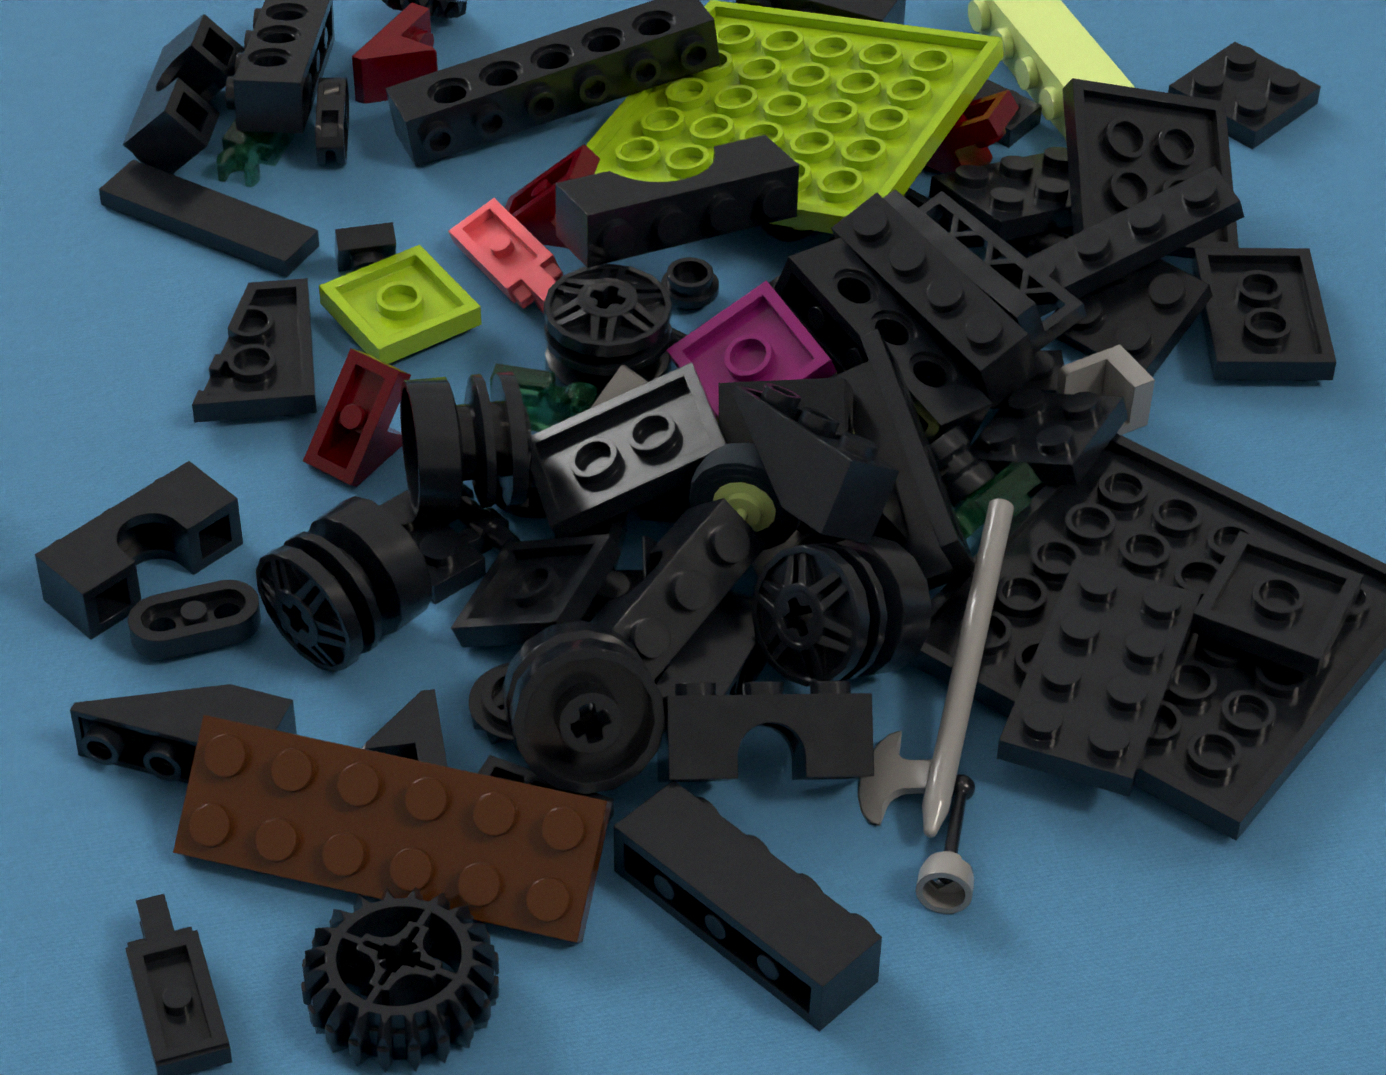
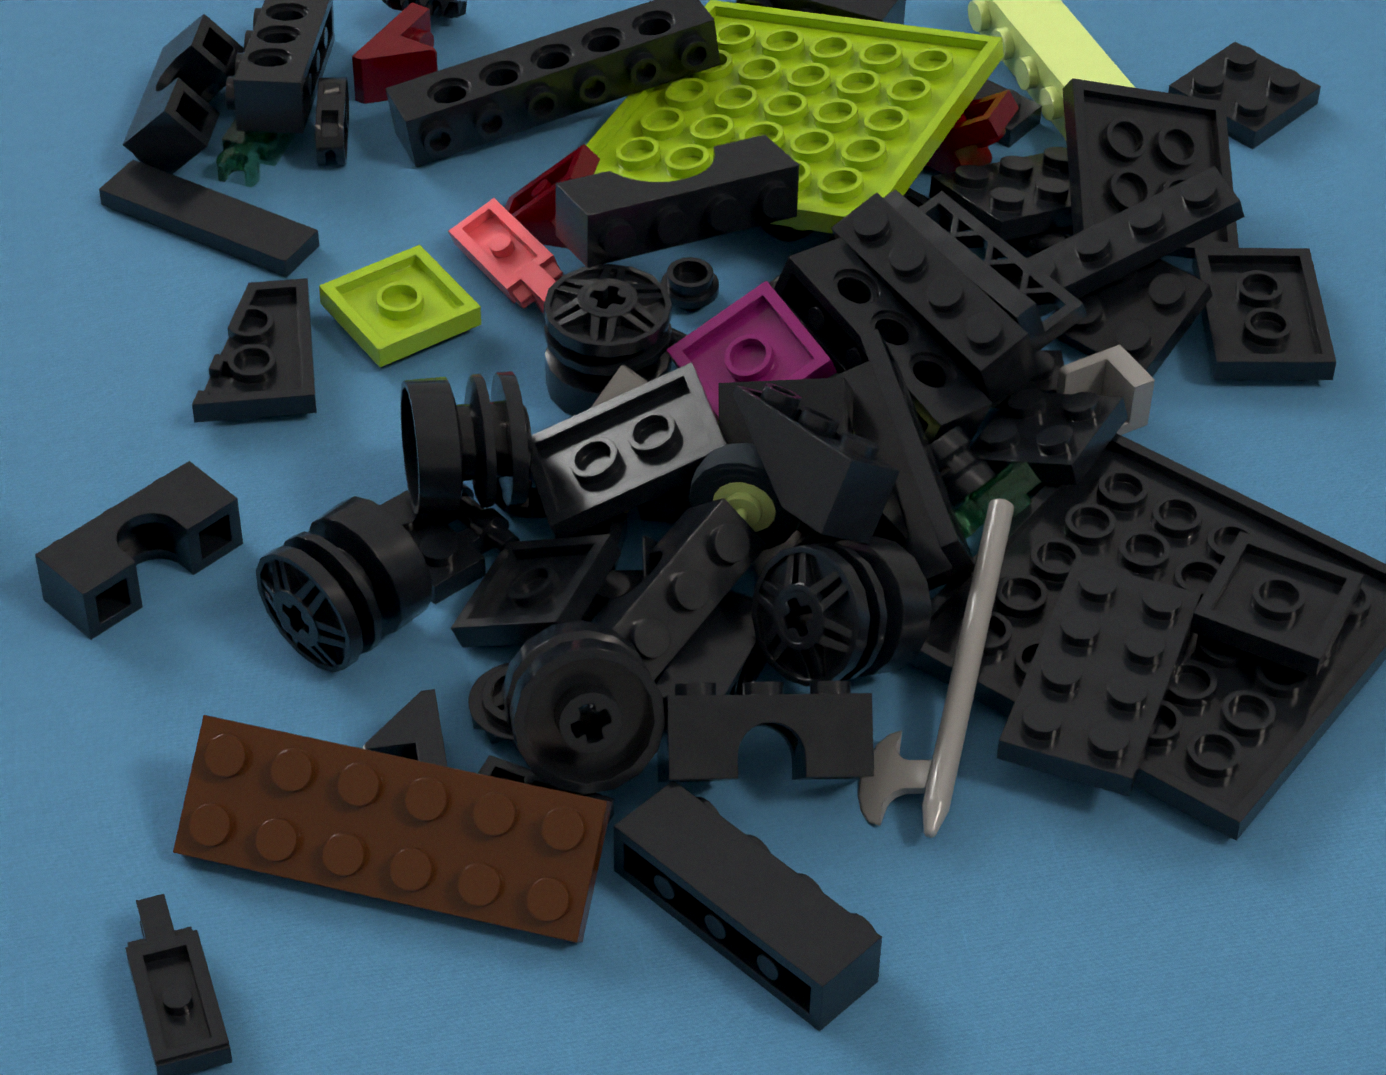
(162, 729): black slope -> none
(194, 619): black plate -> none
(355, 425): dark red slope -> none
(363, 245): black plate -> none
(410, 999): black gear -> none
(547, 401): clear green plate -> none
(955, 876): light grey hinge -> none

